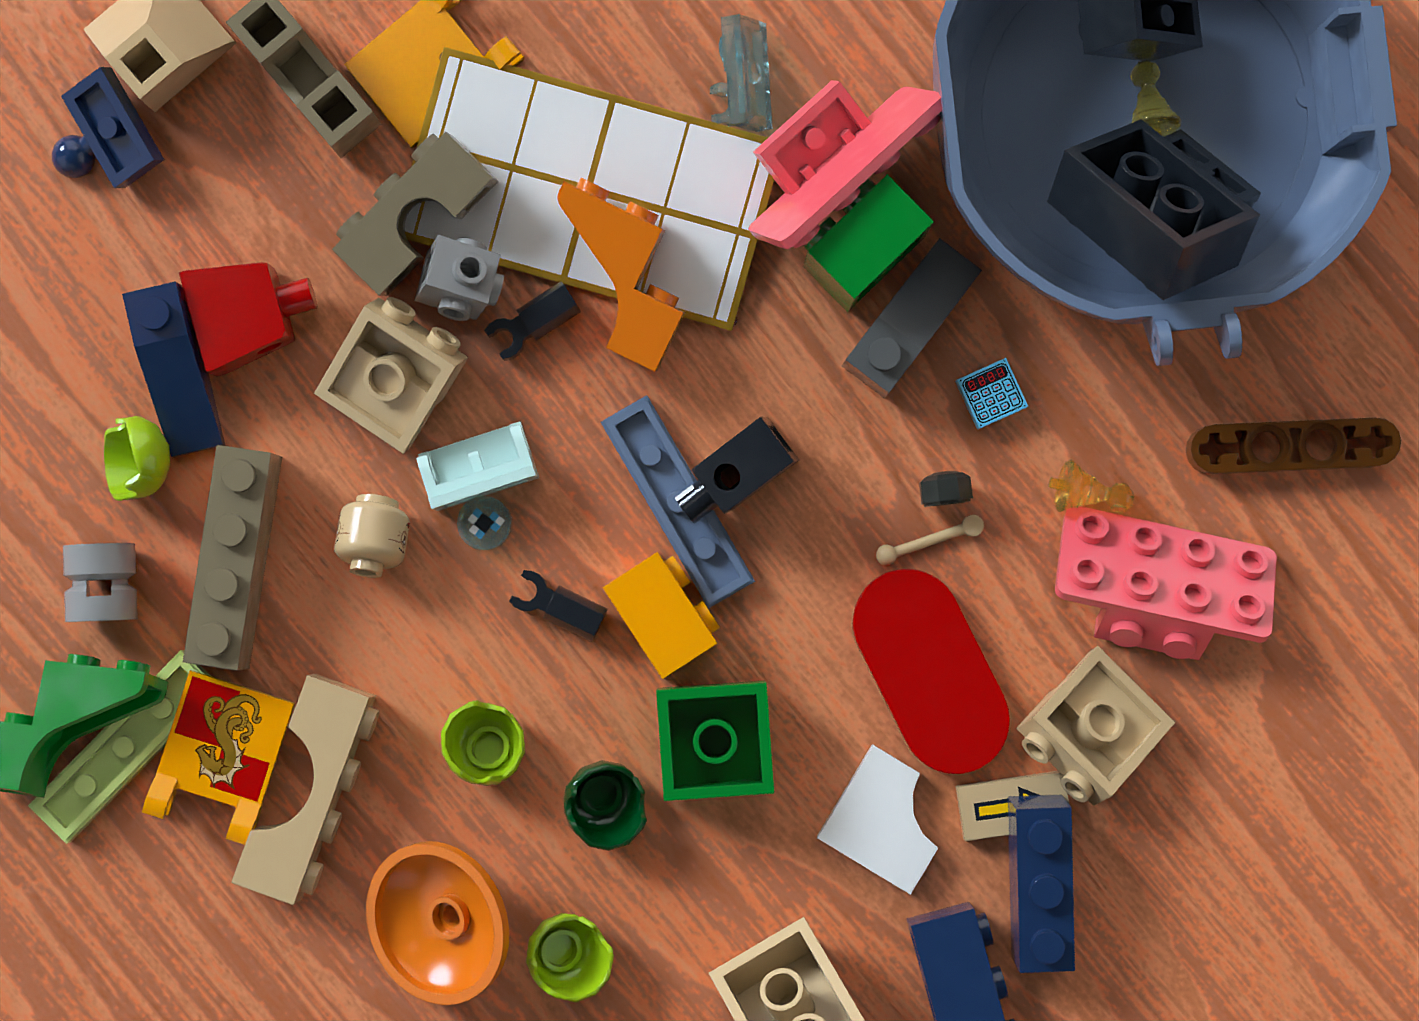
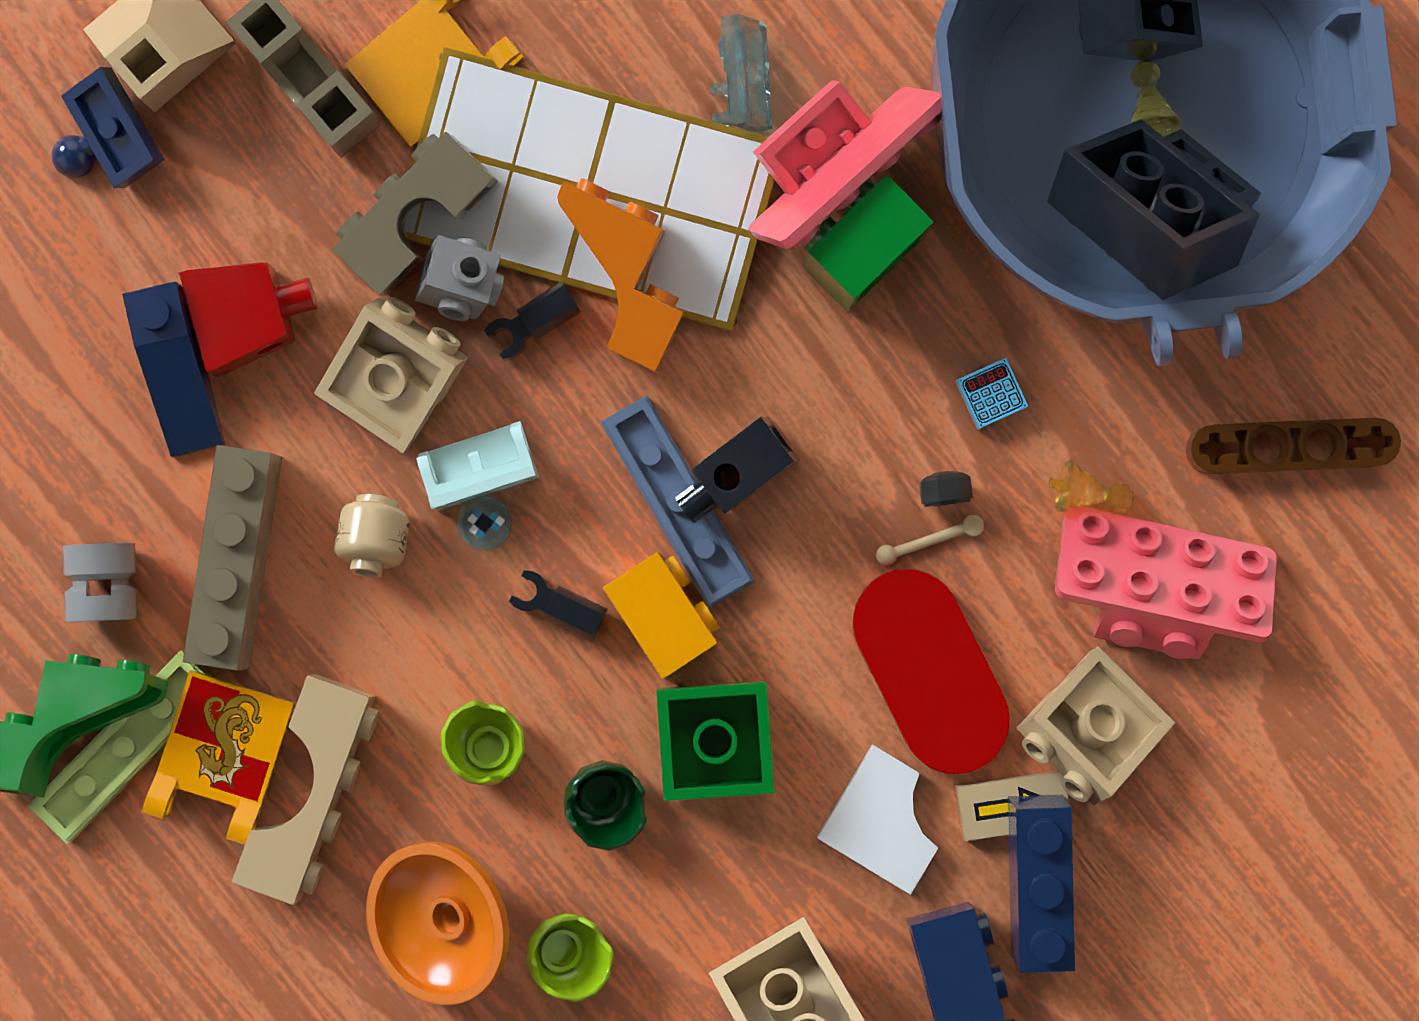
(135, 458): lime hair -> none
(911, 318): dark grey slope -> none

